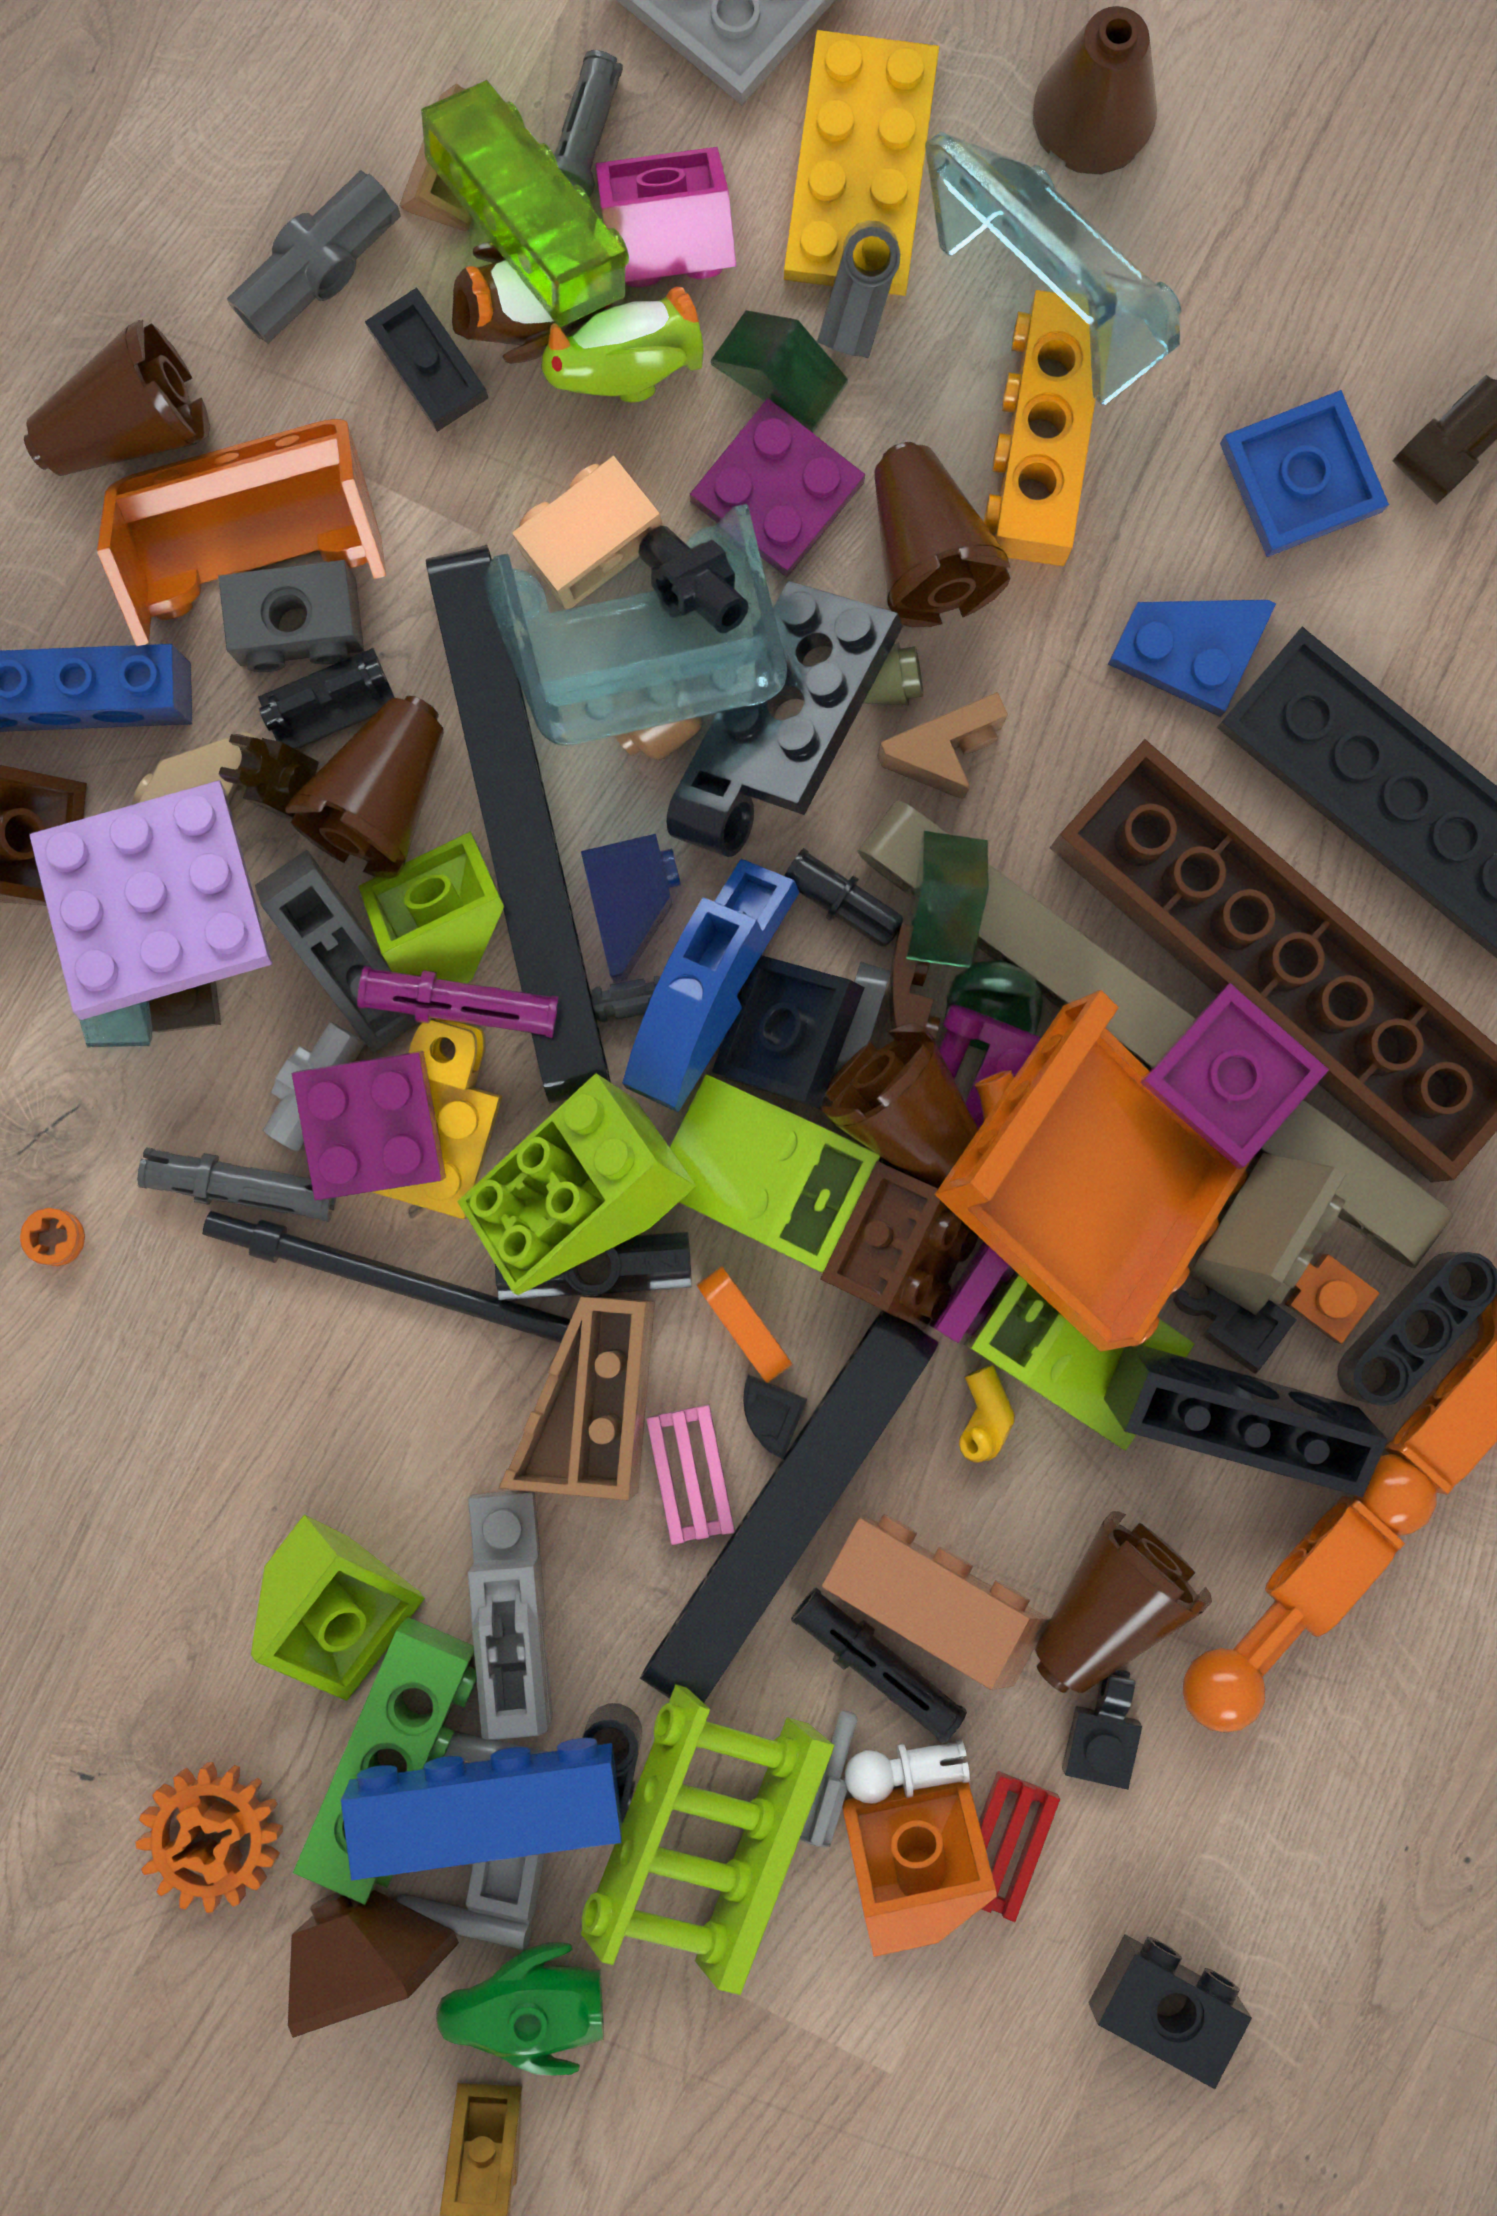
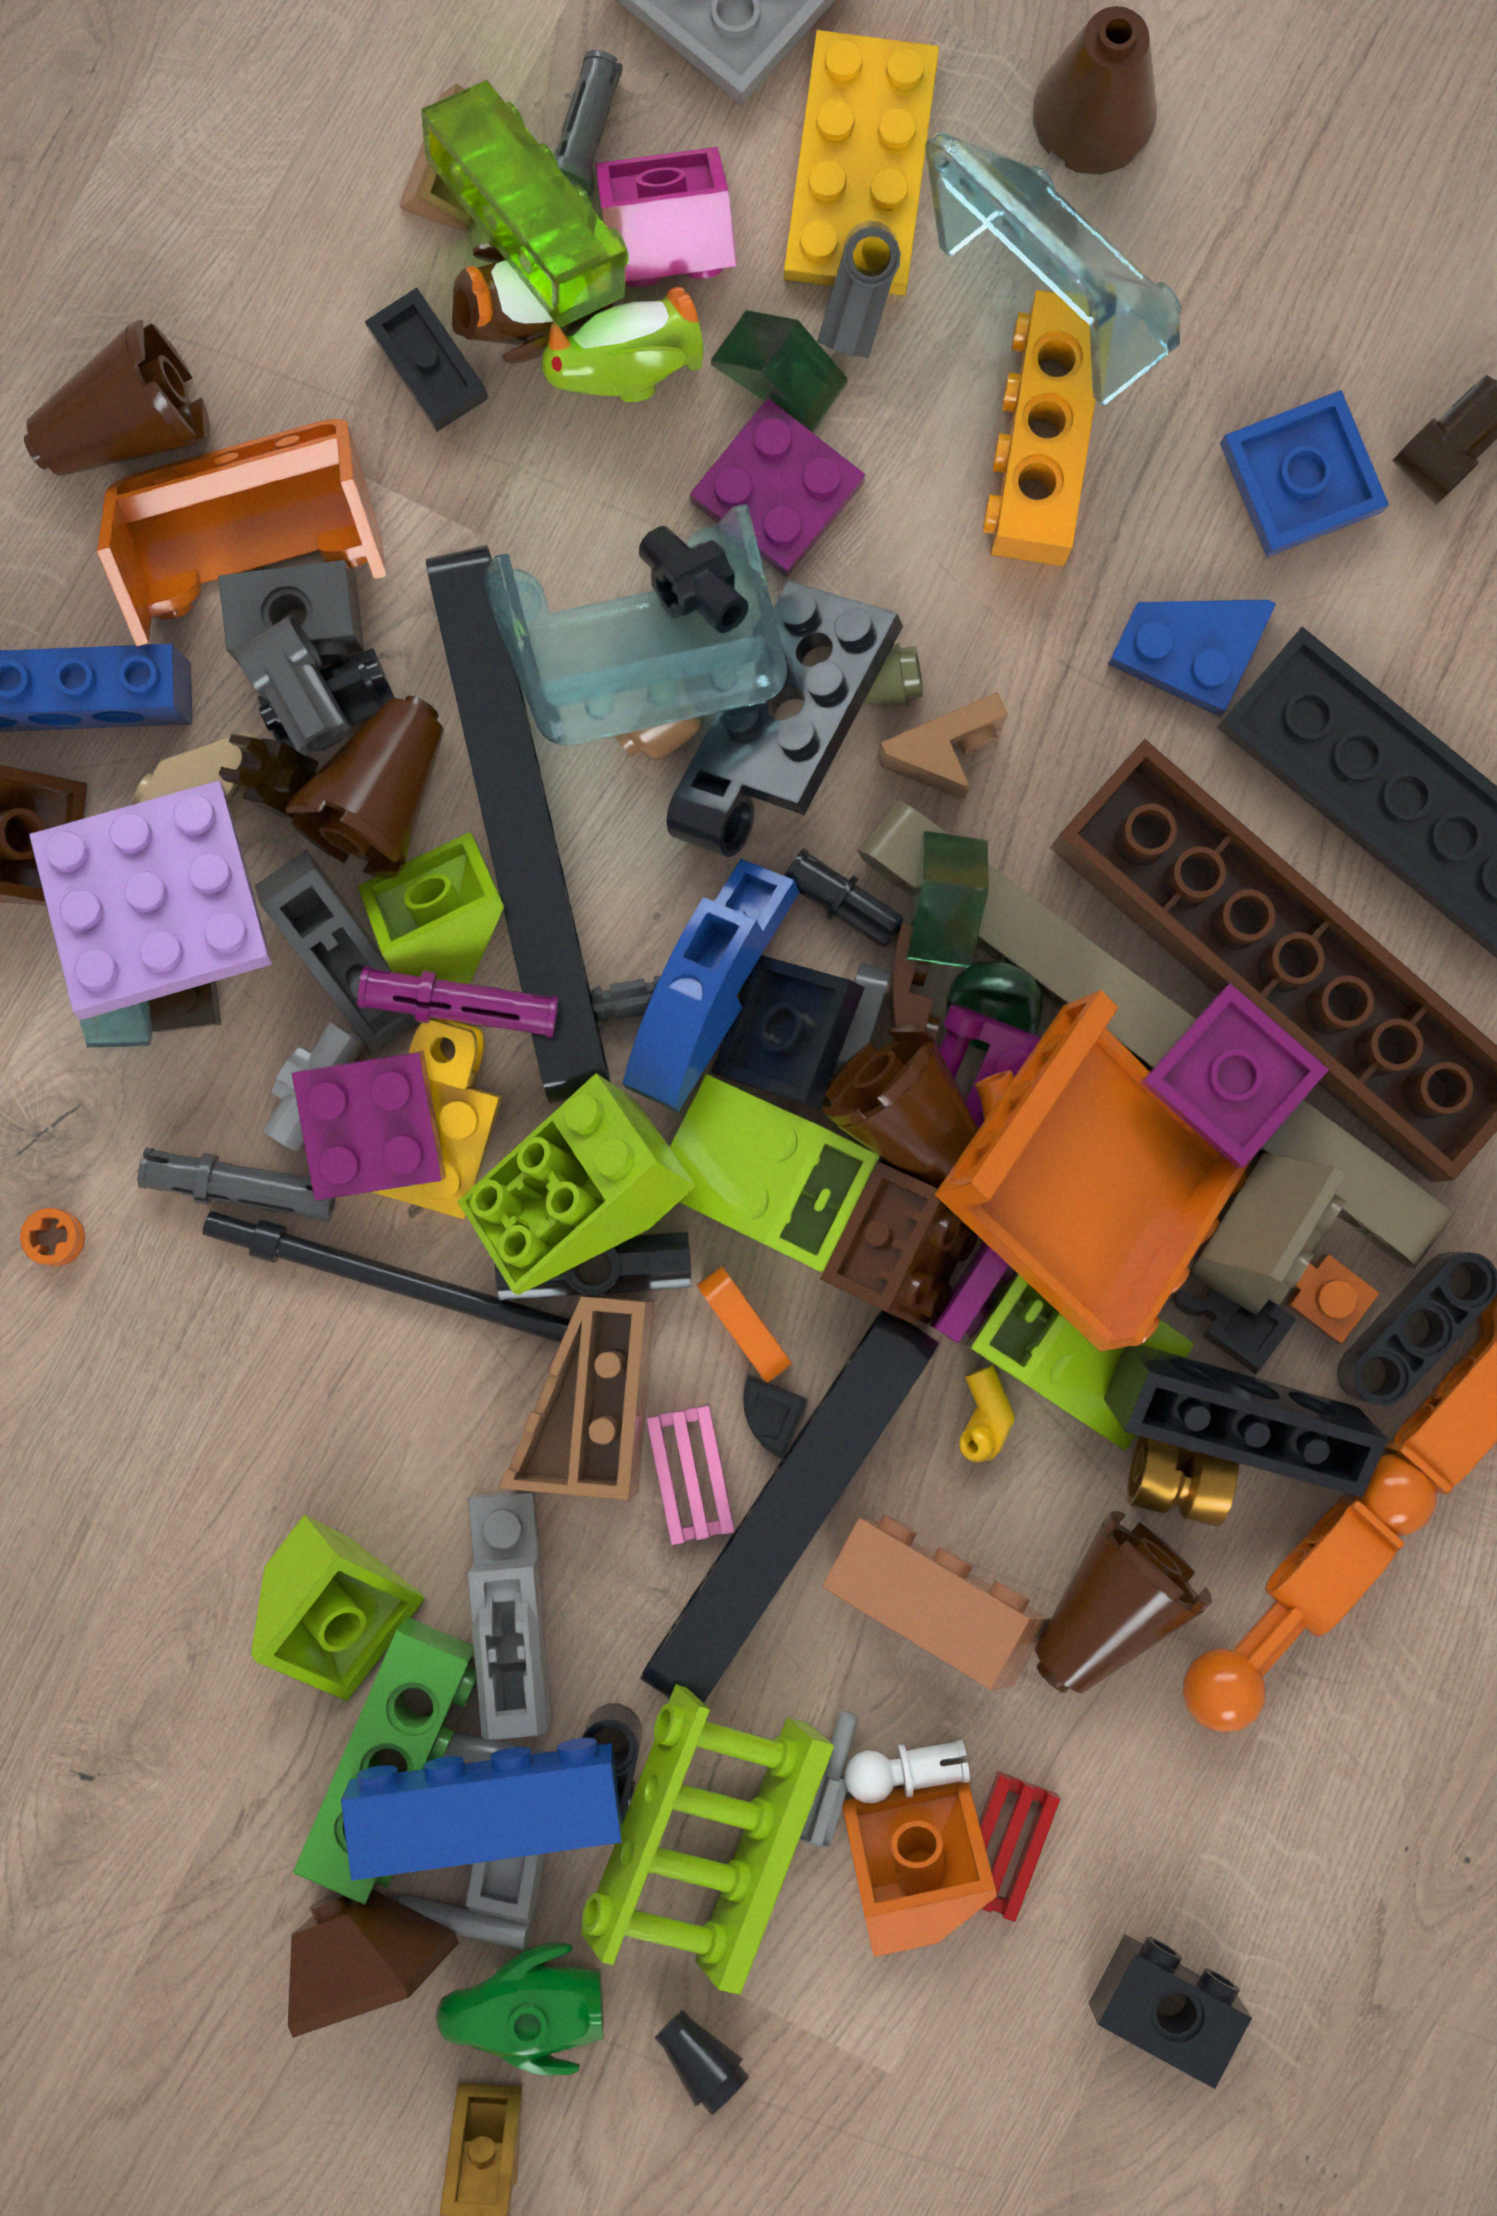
(215, 1861): orange gear -> none
(286, 672): none -> dark grey piece
(314, 256): dark grey piece -> none
(587, 531): light nougat brick -> none
(629, 897): clear blue slope -> none
(702, 2062): none -> black cone
(880, 1666): black pin -> none
(932, 540): reddish brown cone -> none
(1103, 1740): black plate -> none
(1182, 1478): none -> pearl gold wheel

